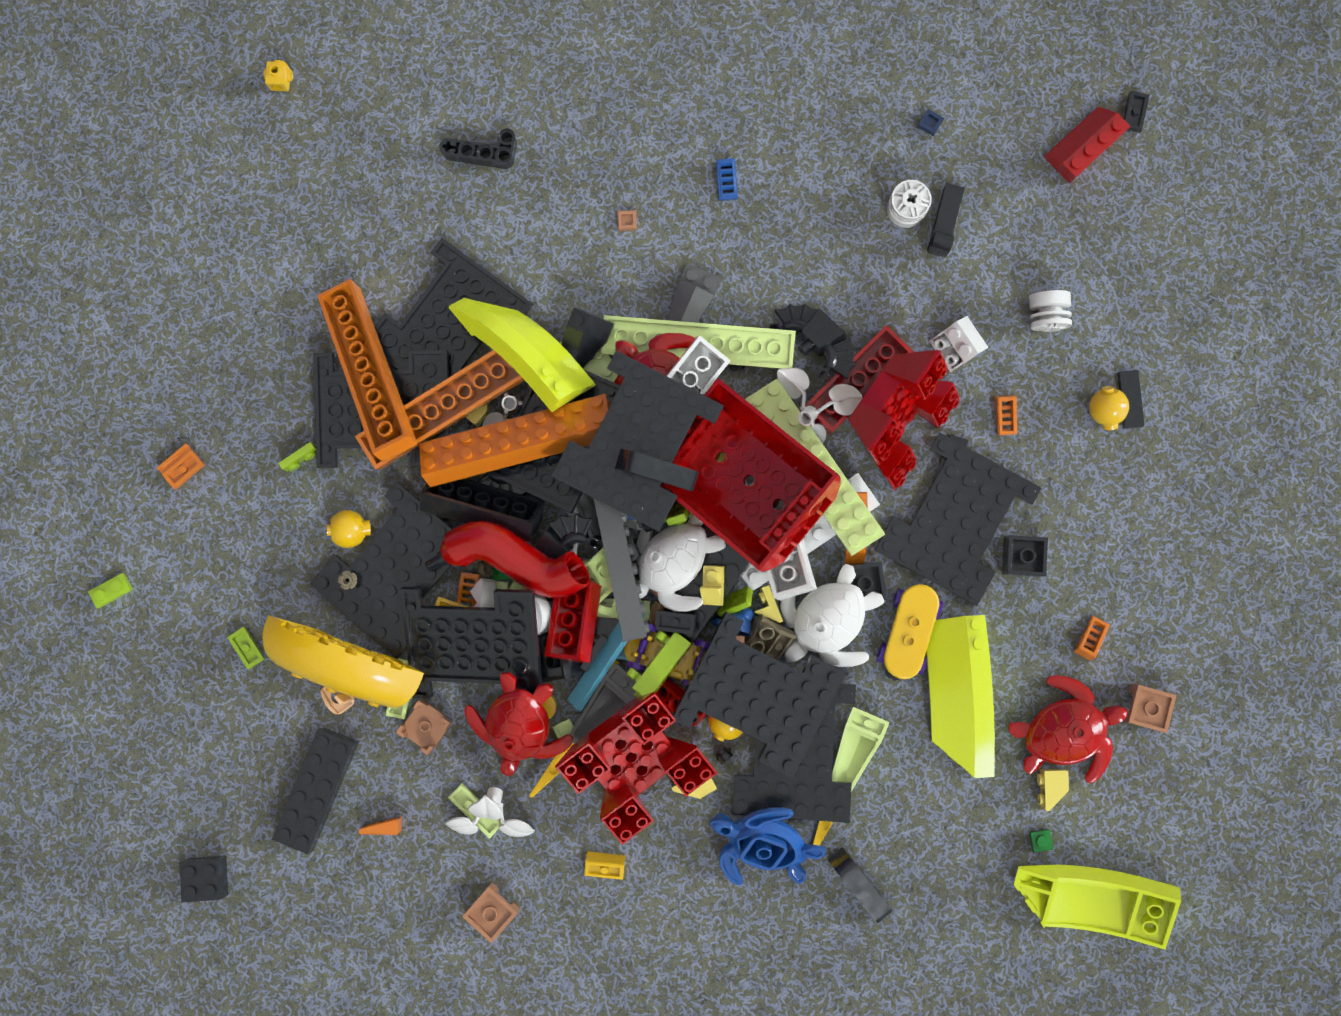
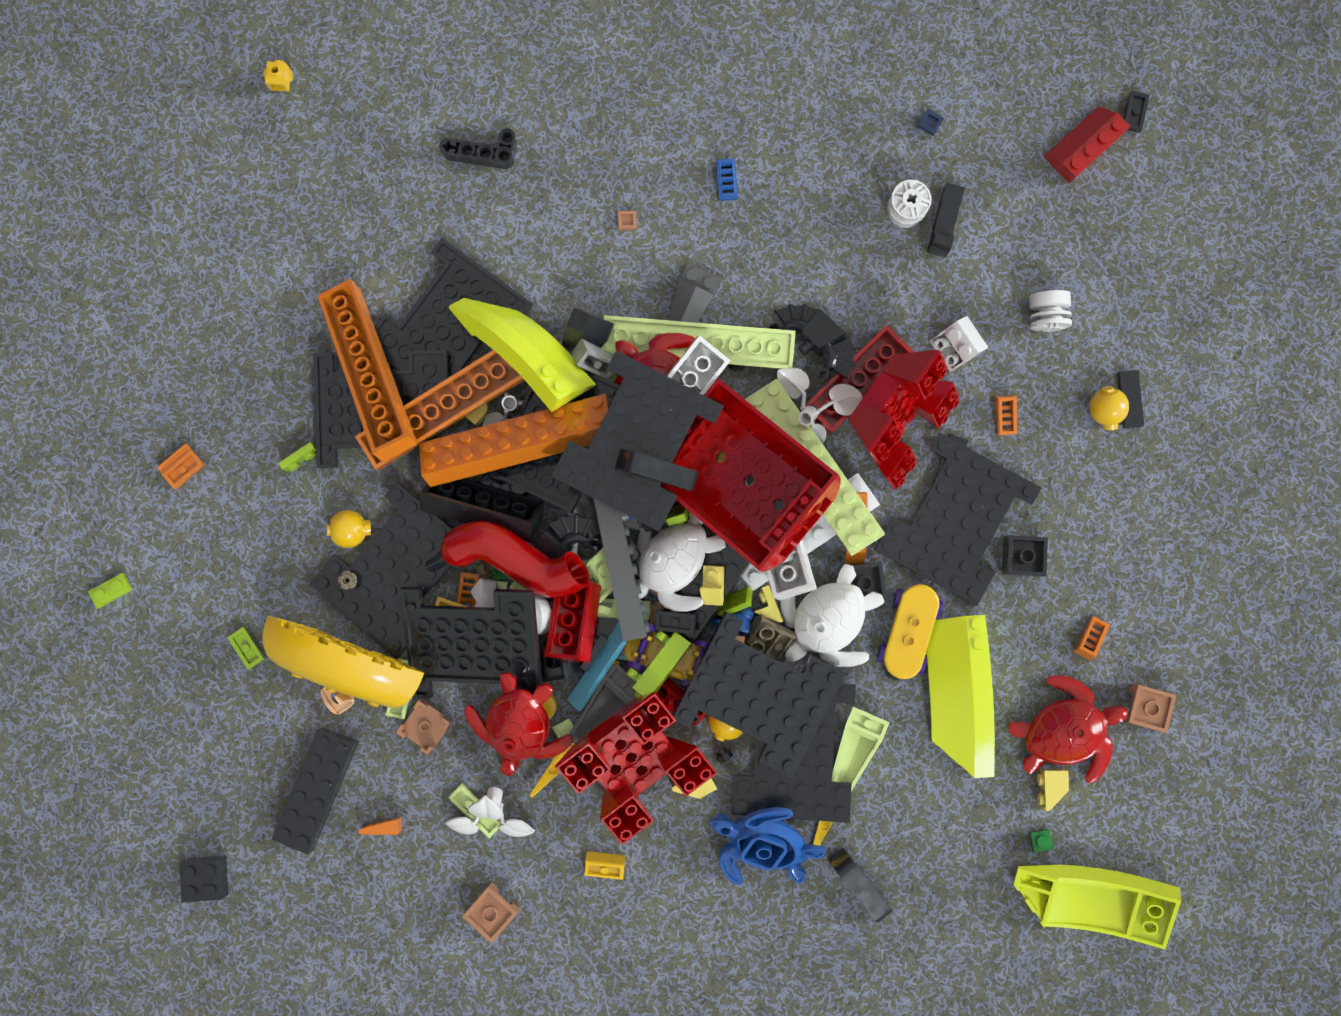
(592, 358): none -> light grey brick

